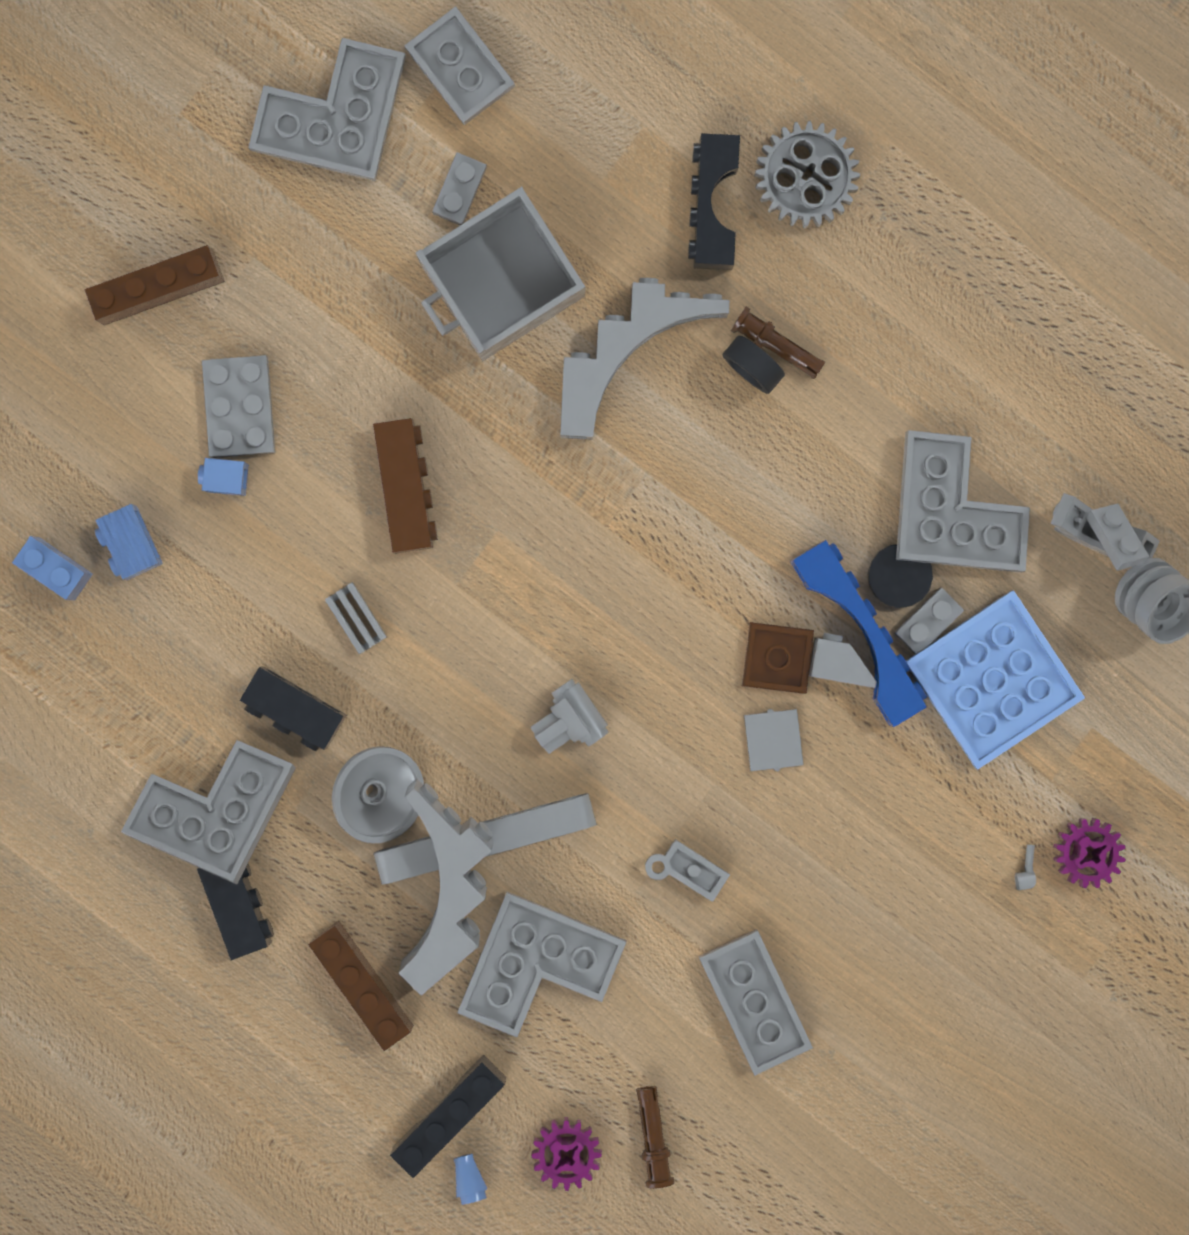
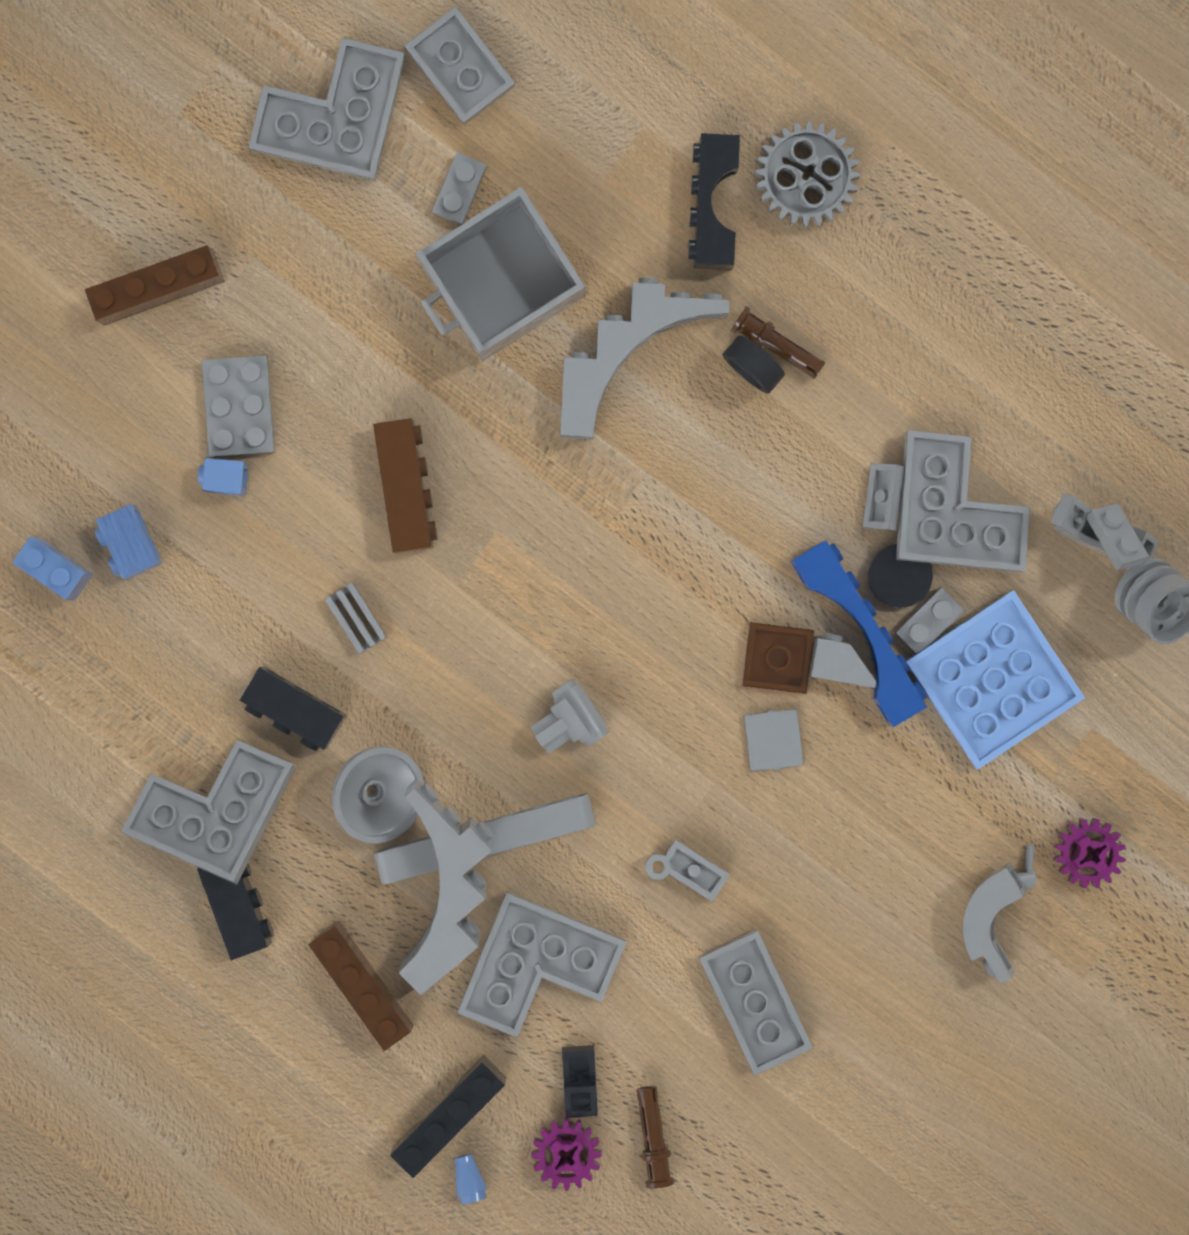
(579, 1081): none -> black slope
(883, 496): none -> light grey plate
(991, 895): none -> light grey arch

